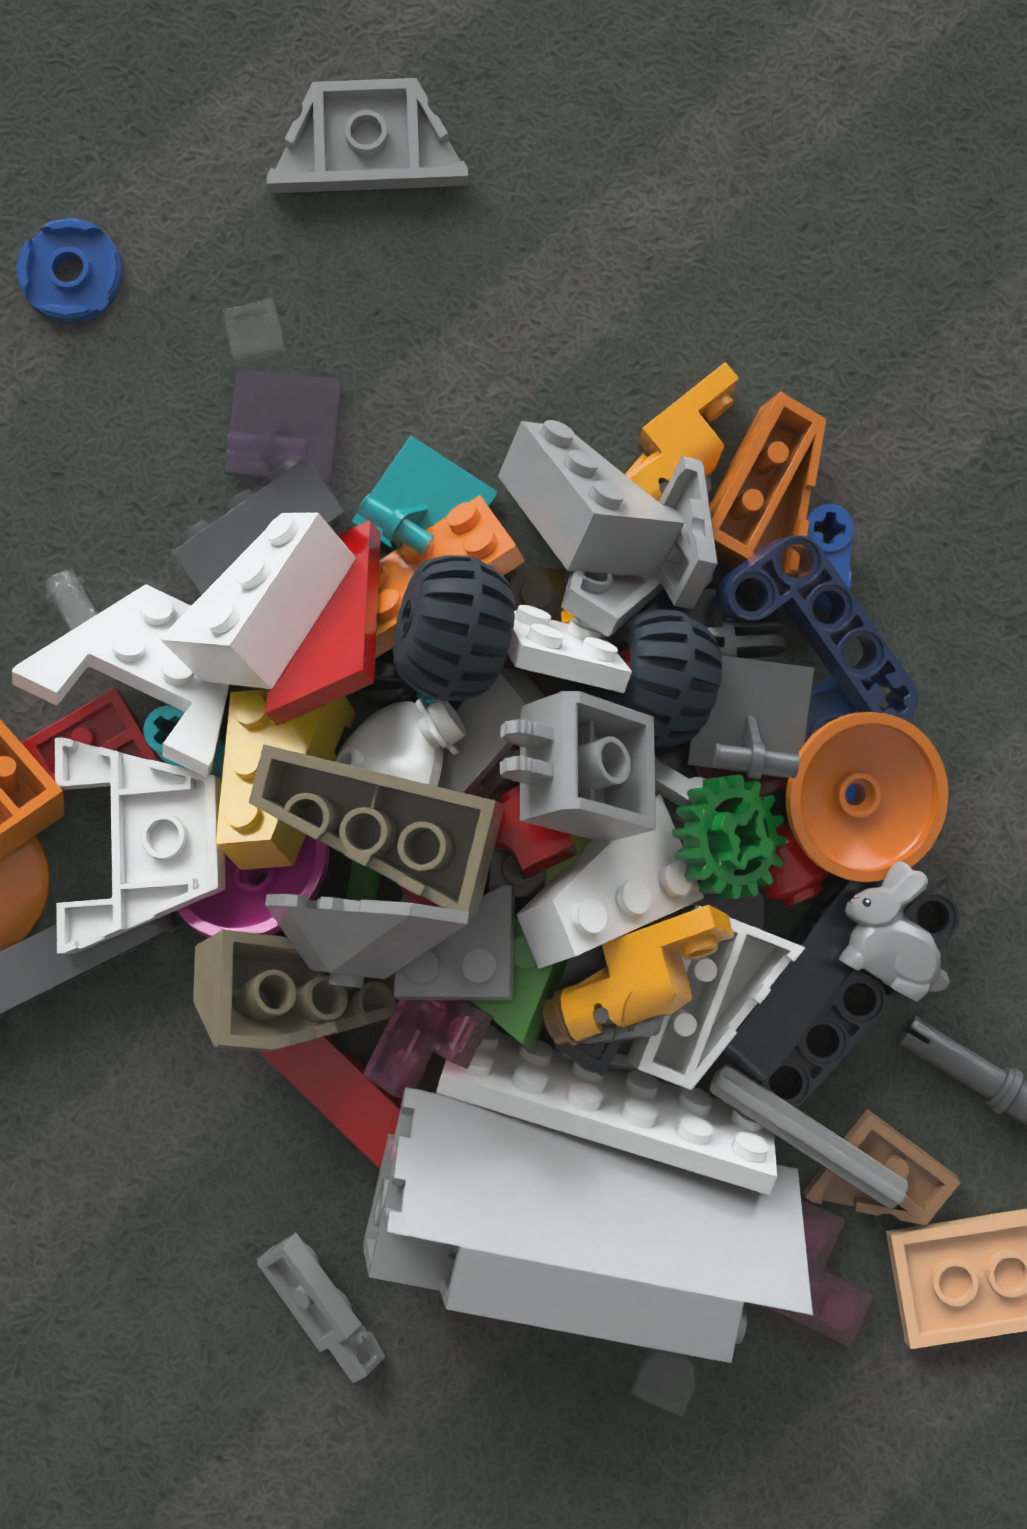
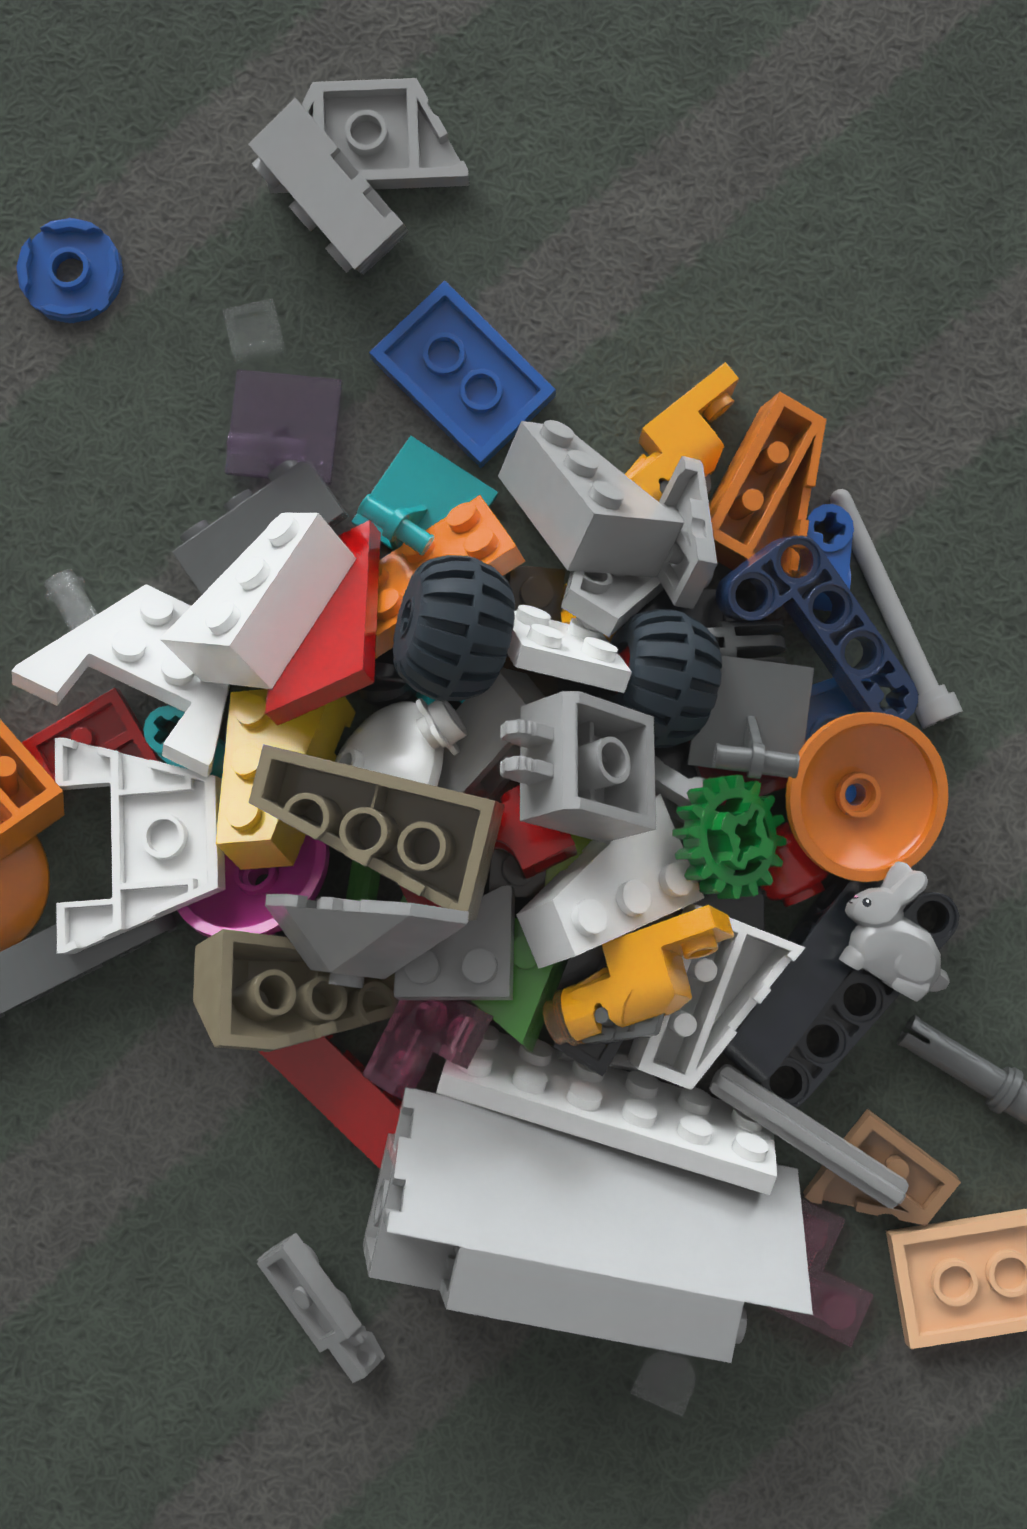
(326, 189): none -> light grey wedge
(462, 374): none -> blue plate
(933, 700): none -> light grey piece

